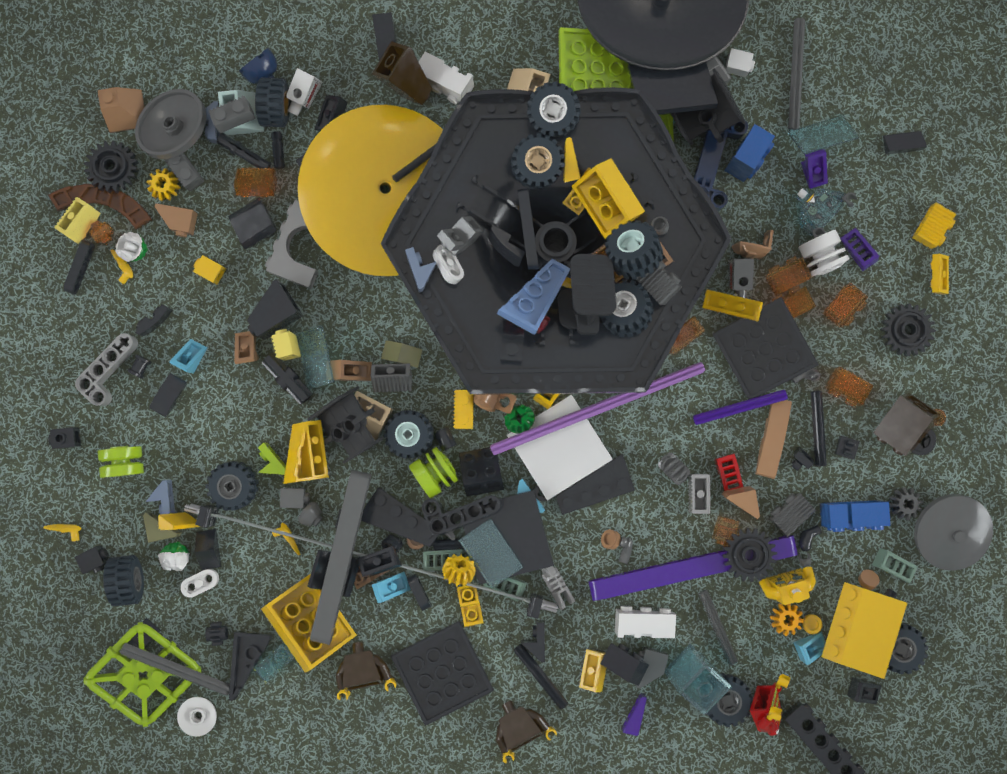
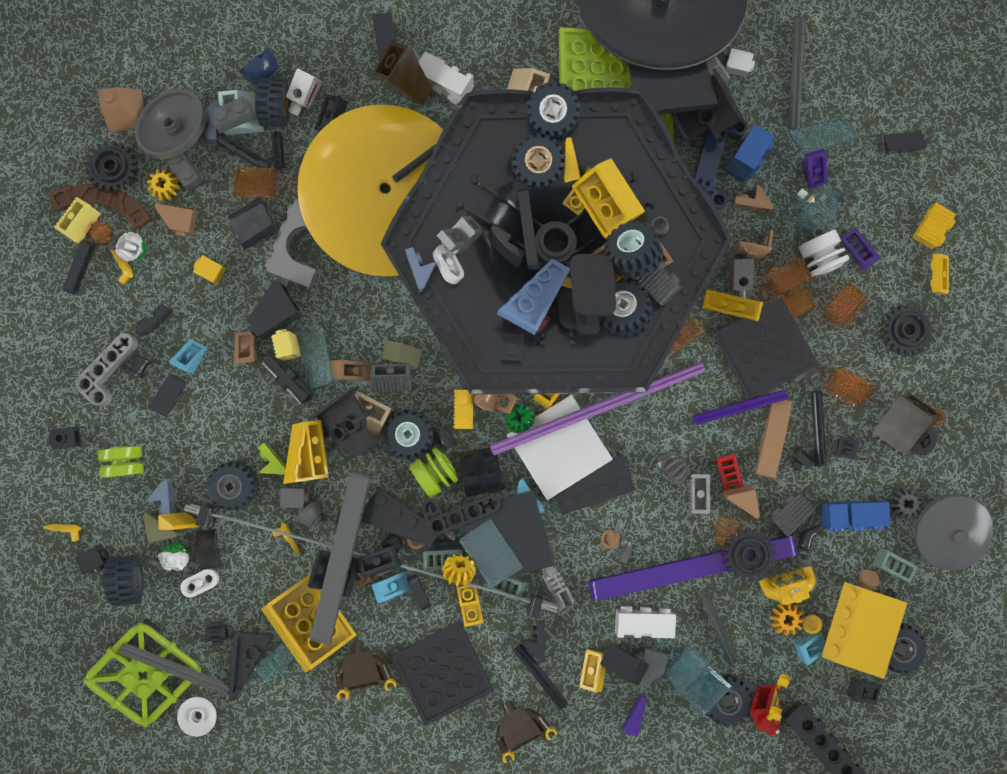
(758, 202): none -> medium nougat slope

